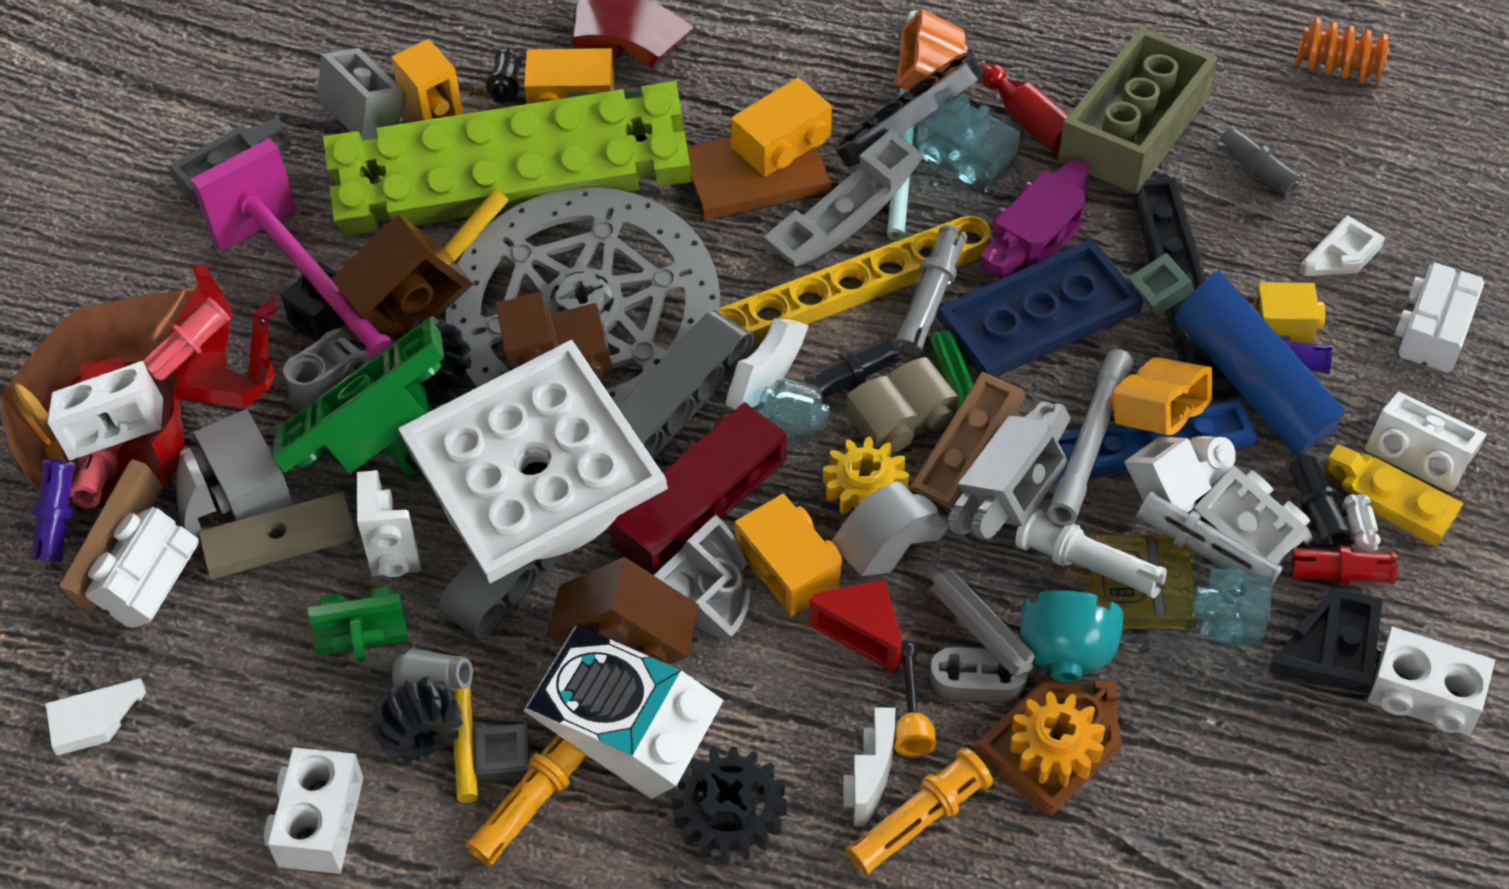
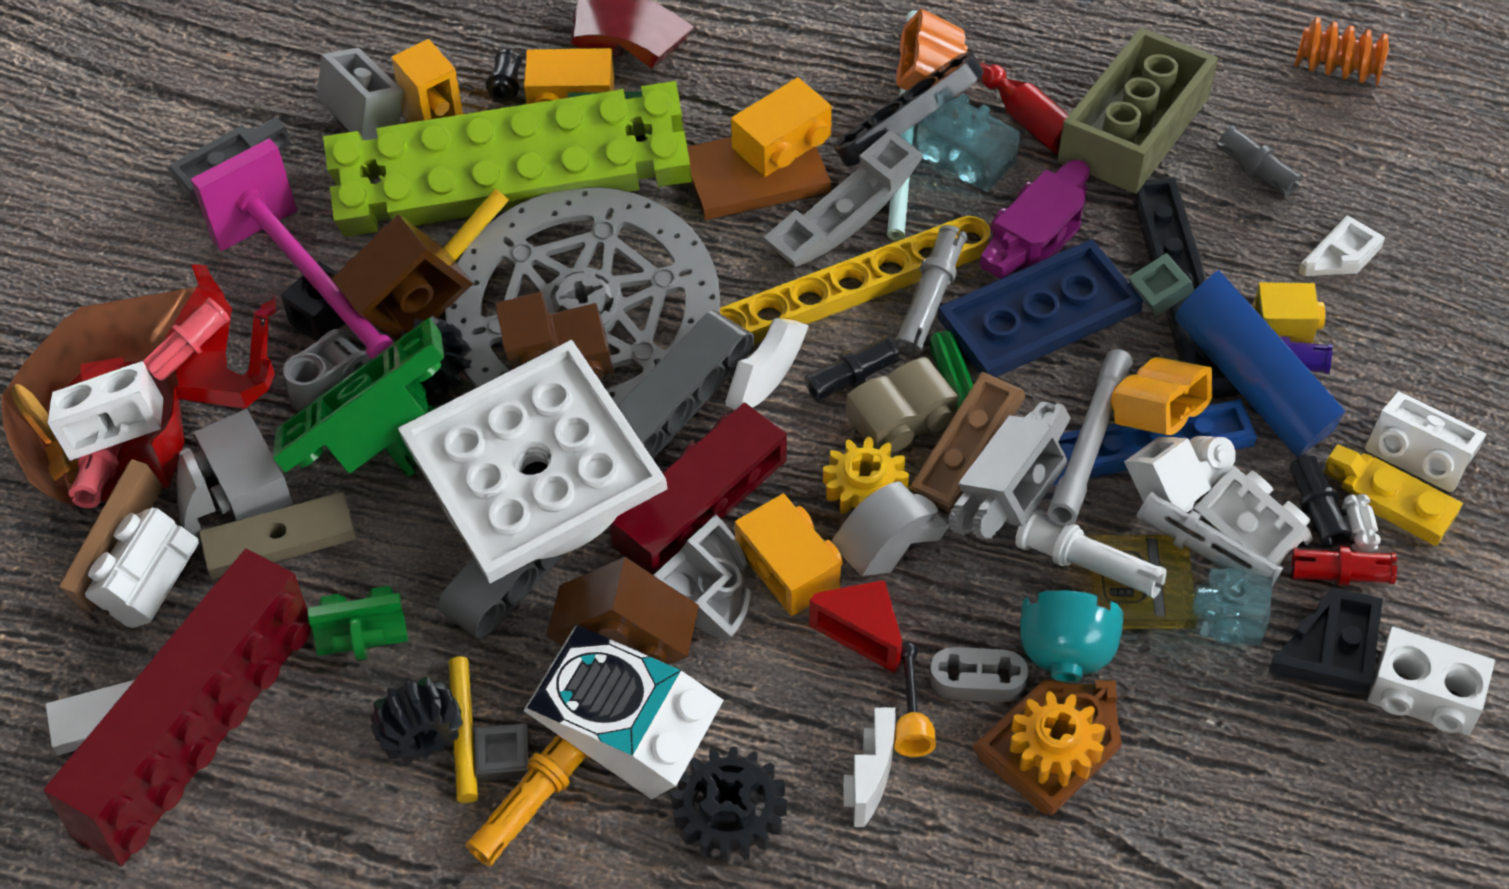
(52, 510): dark purple pin -> none
(180, 708): none -> dark red brick
(325, 810): white brick -> none
(384, 531): white bracket -> none
(419, 663): light grey cone -> none
(795, 409): clear light blue head -> none
(937, 797): light orange pin -> none
(983, 622): light grey axle -> none
(1440, 316): white brick -> none

